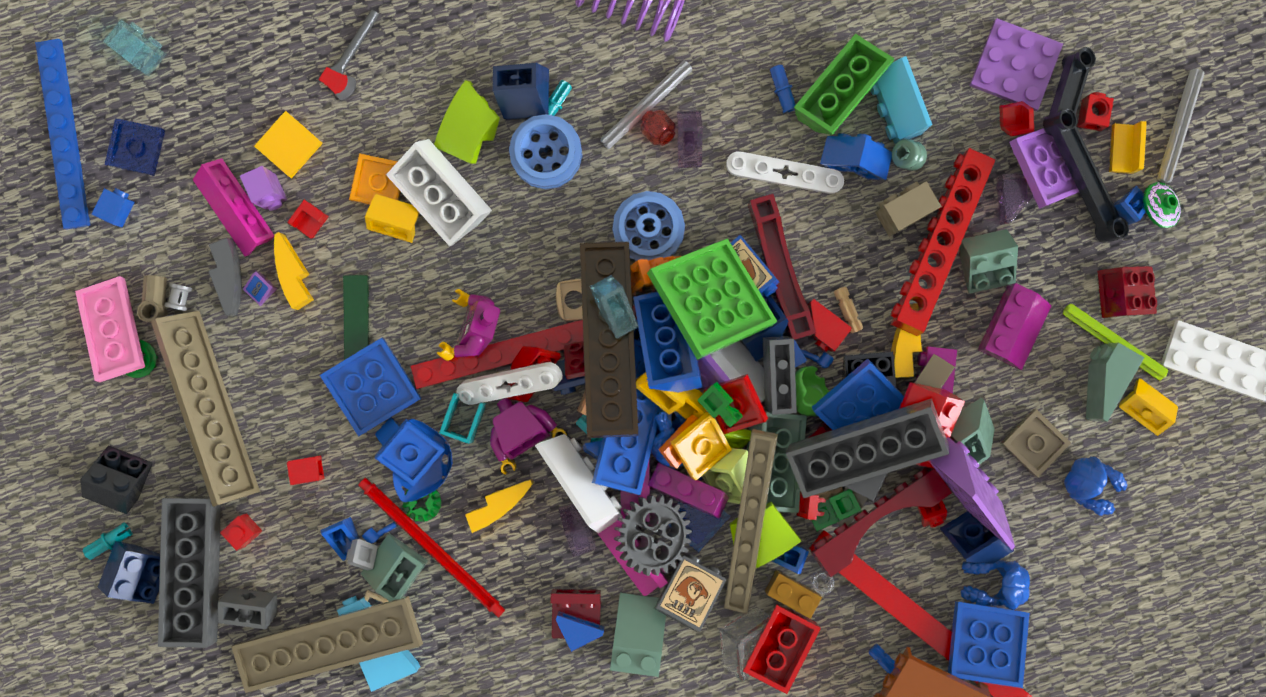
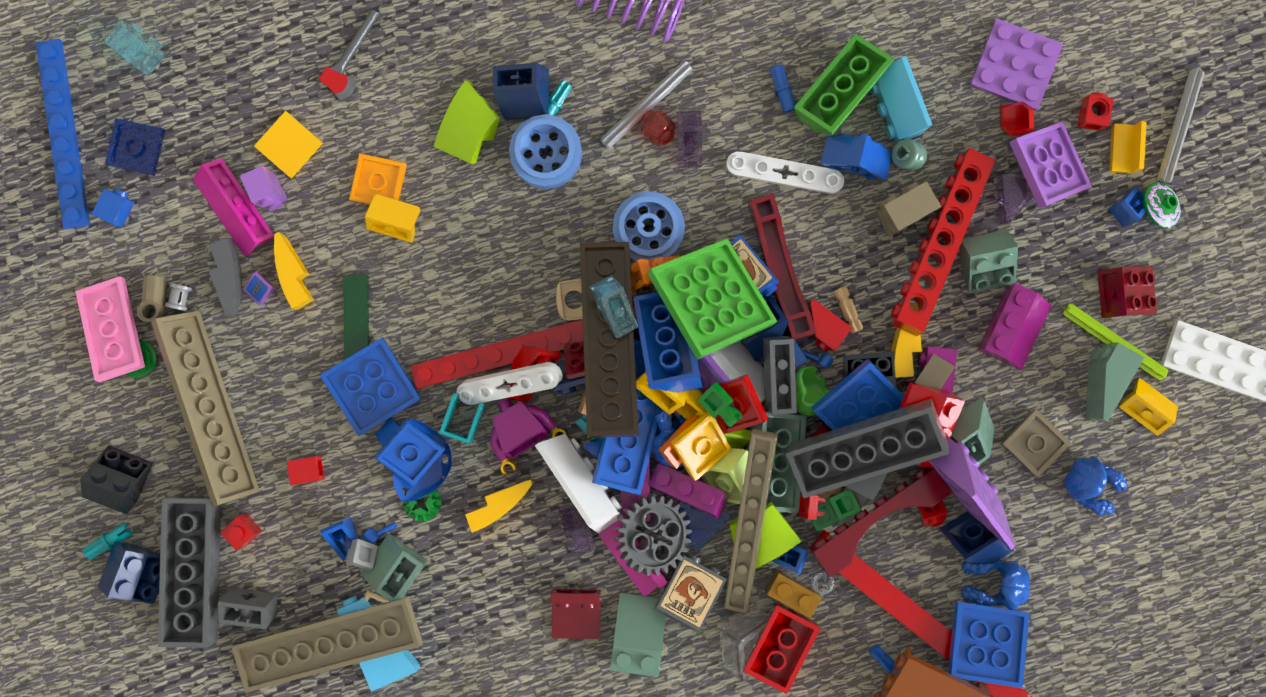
(308, 219): red panel -> none
(431, 547): red piece -> none
(438, 191): white slope -> none
(477, 326): magenta torso -> none
(577, 630): blue slope -> none
(1062, 126): black piece -> none

